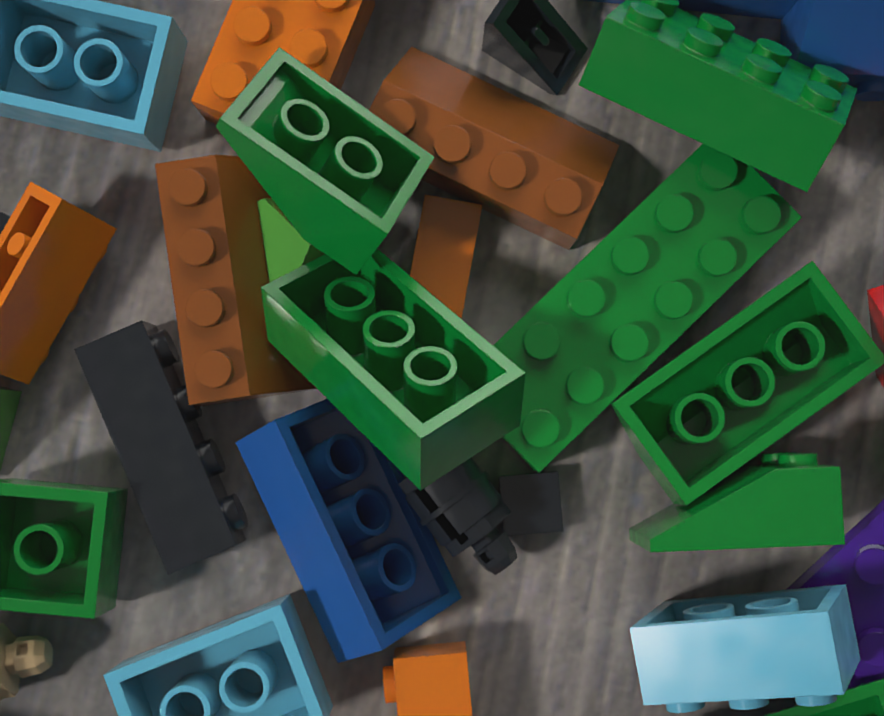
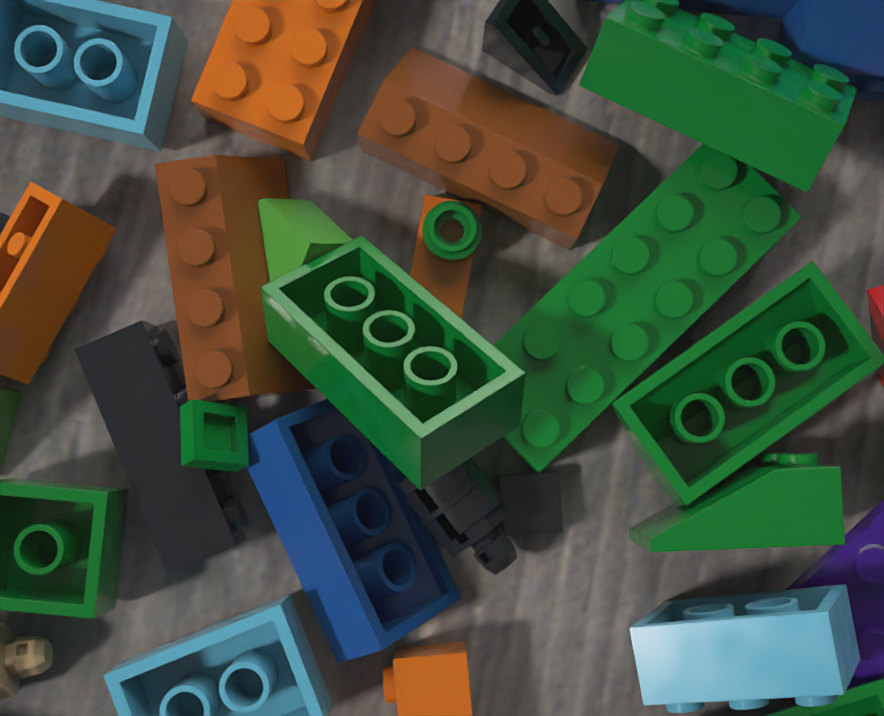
(214, 436): none -> green plate
(323, 159): green slope -> none
(452, 212): none -> green plate

